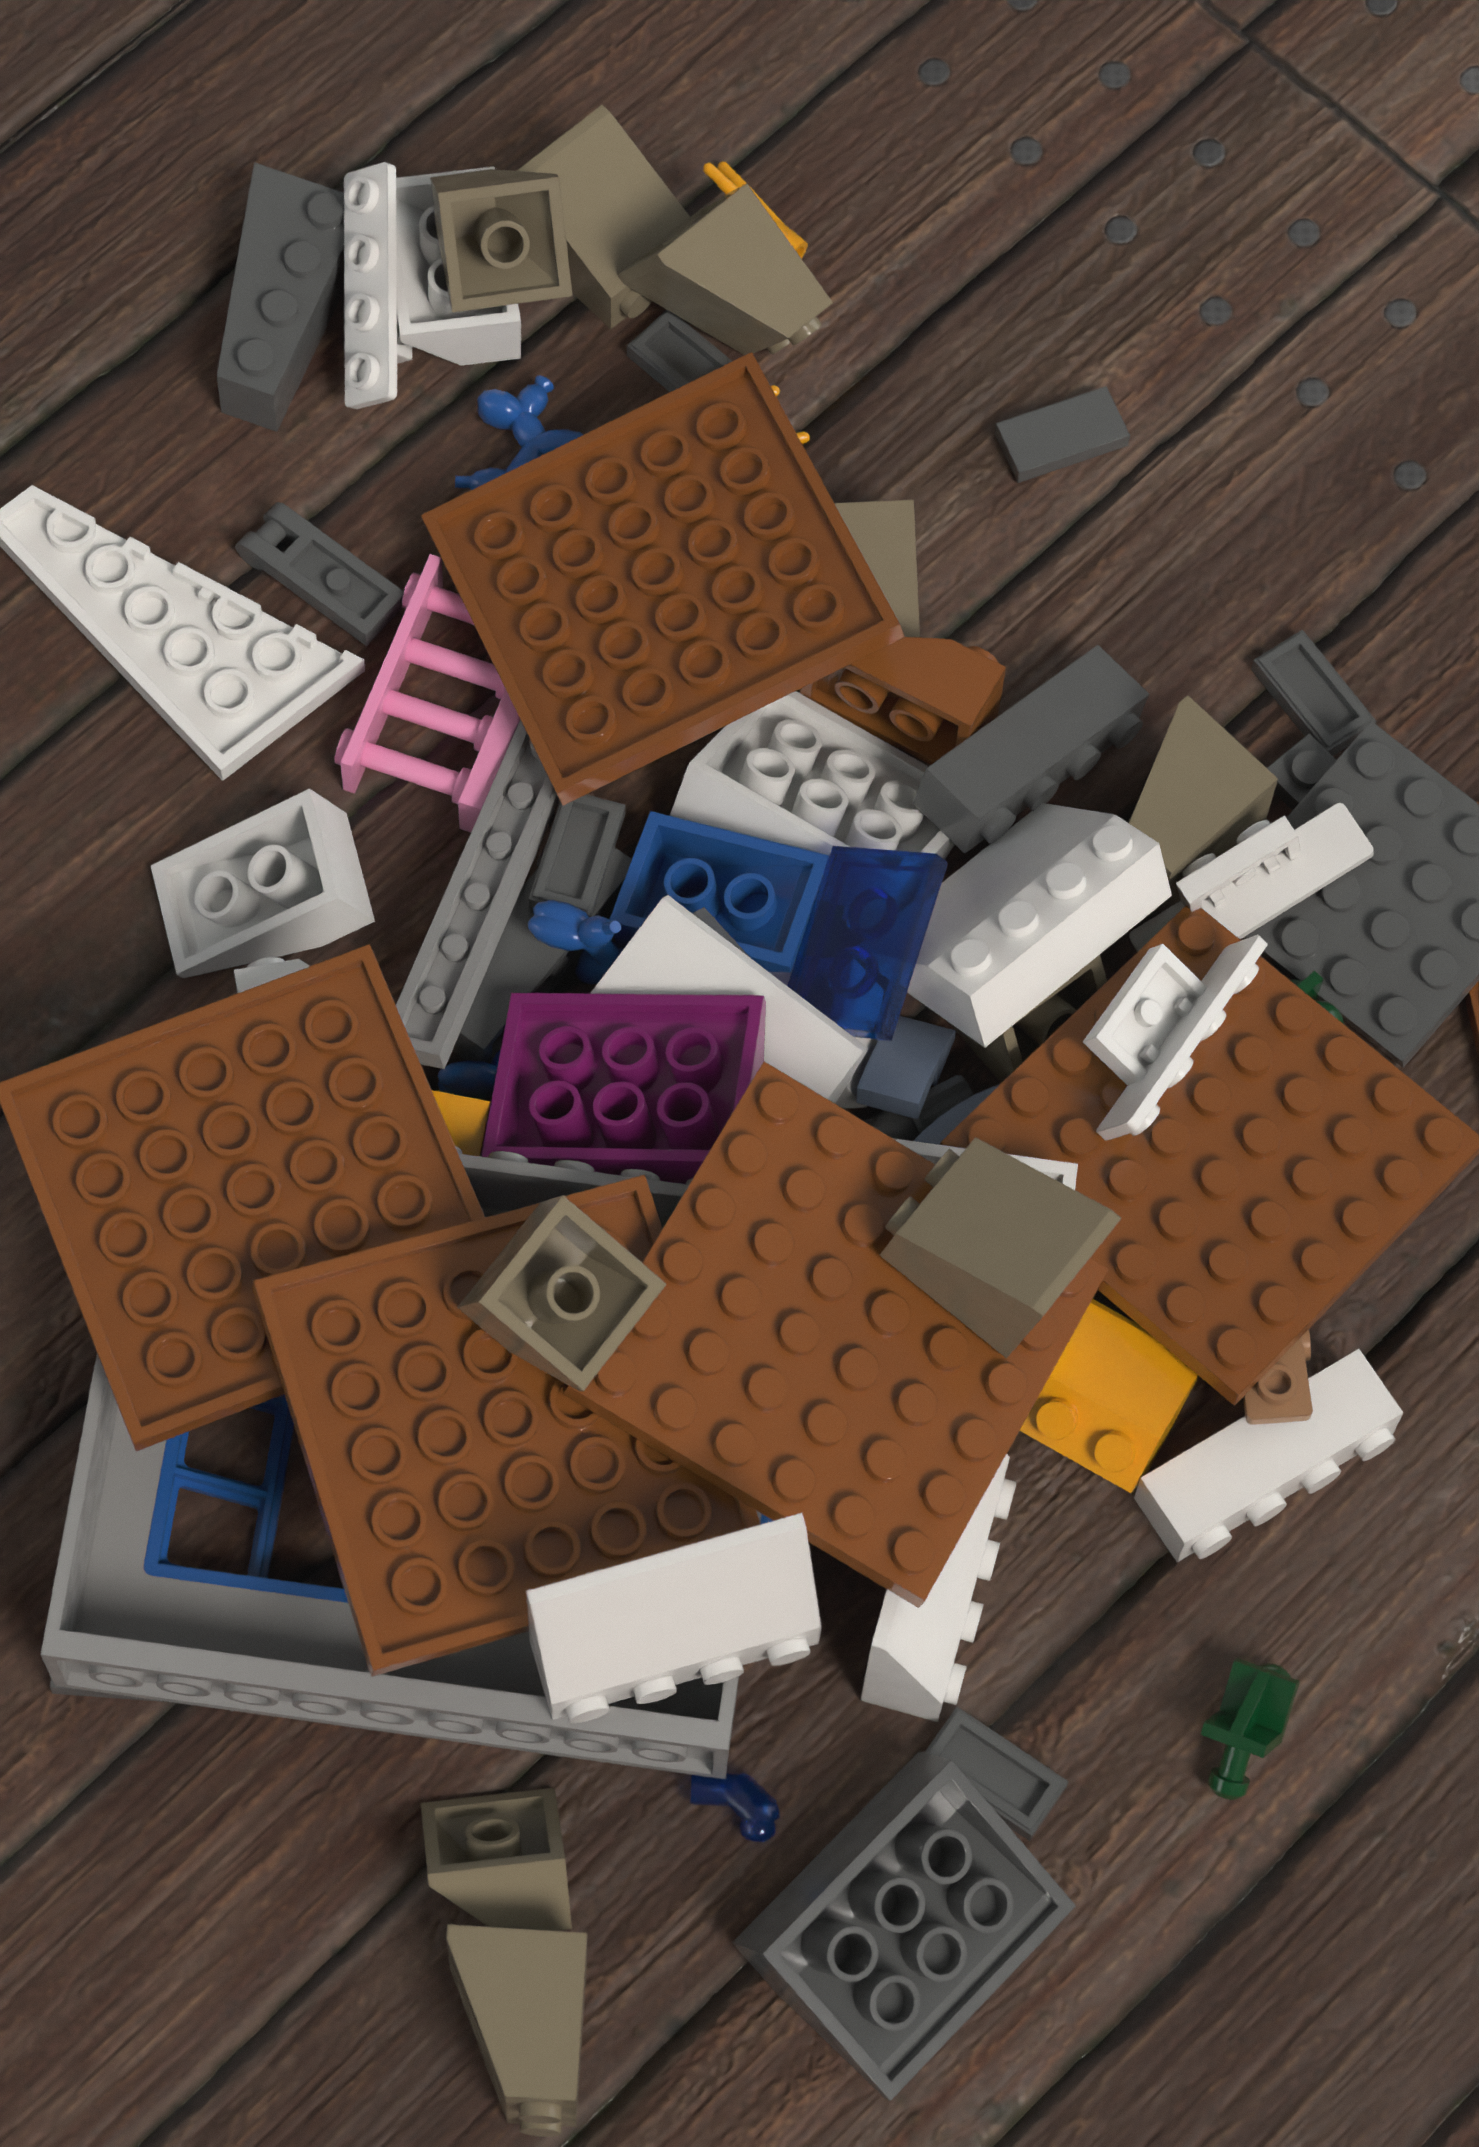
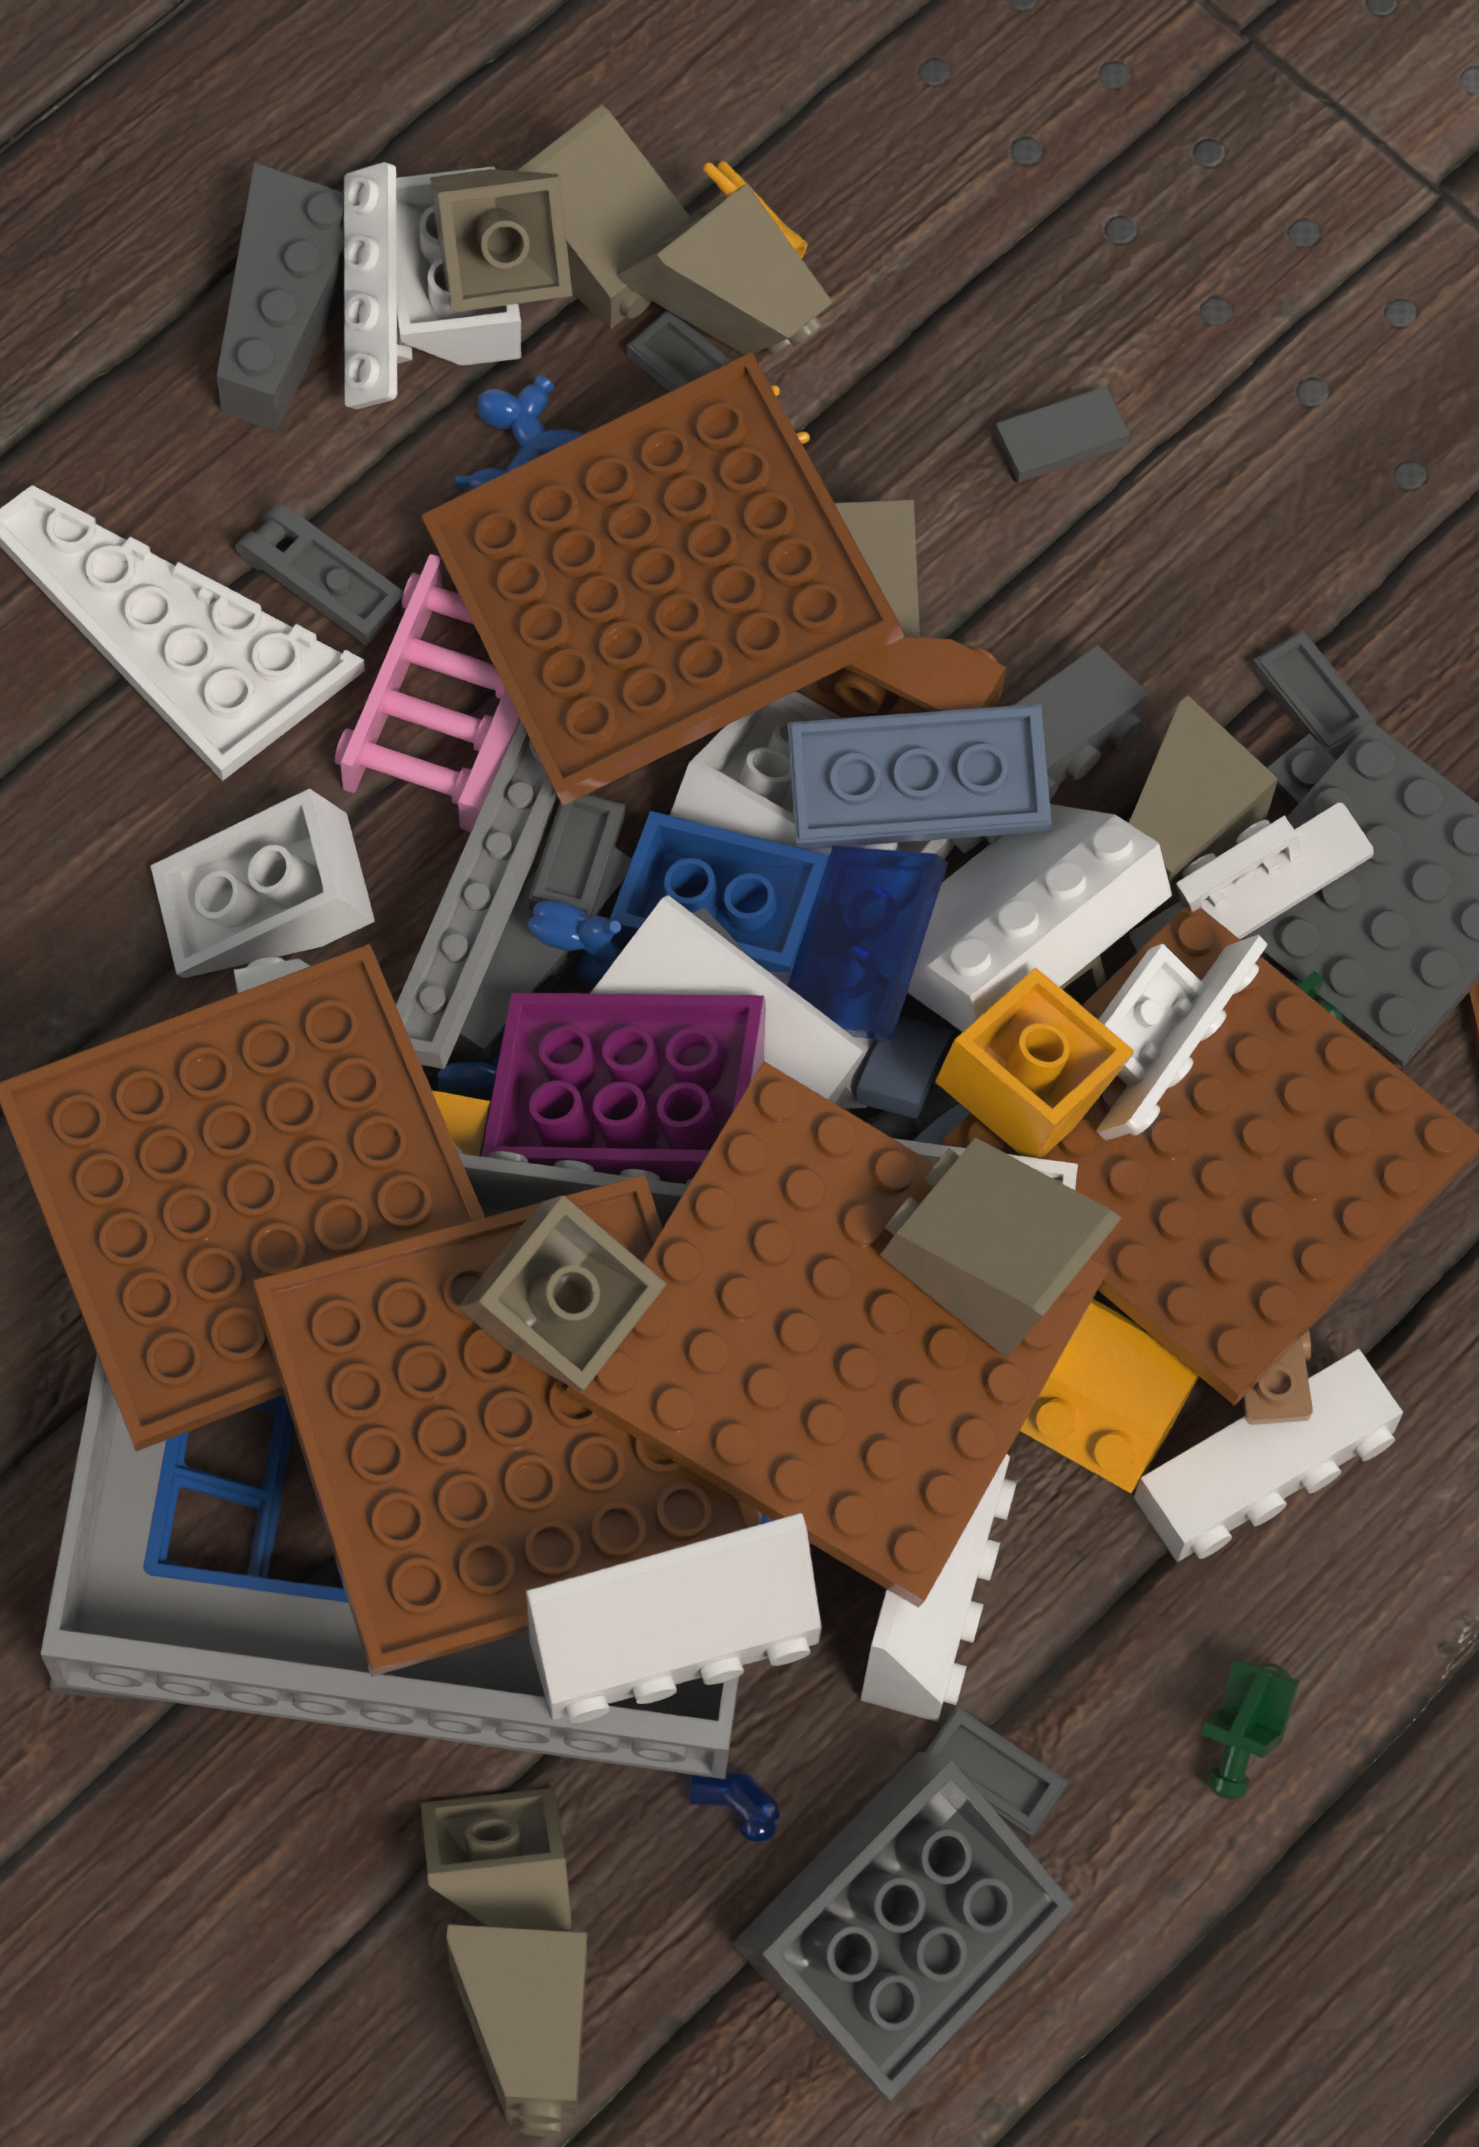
(919, 776): none -> sand blue tile
(1033, 1065): none -> light orange slope

